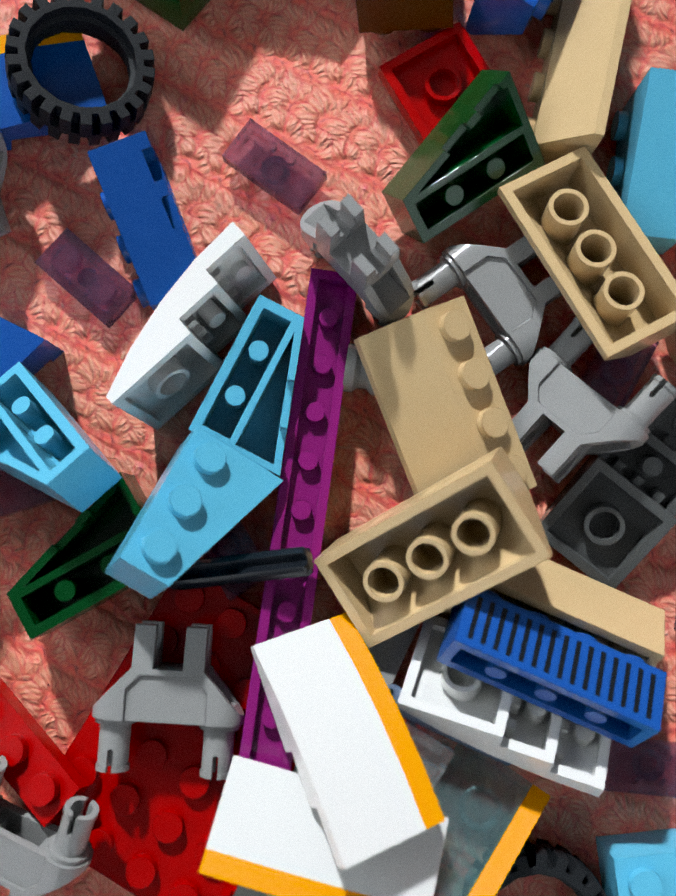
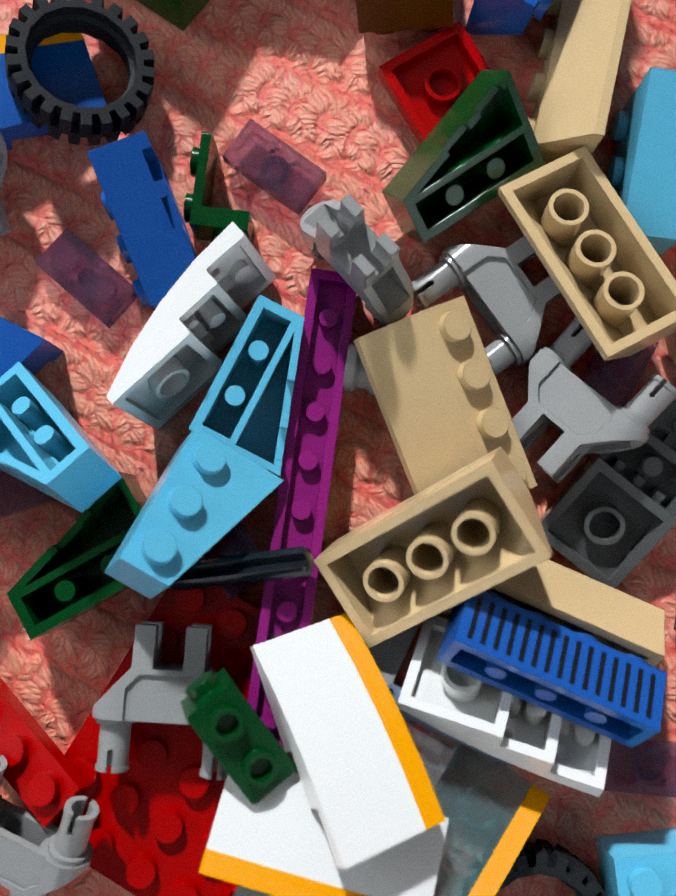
(203, 219): none -> dark green bracket
(236, 735): none -> dark green bracket

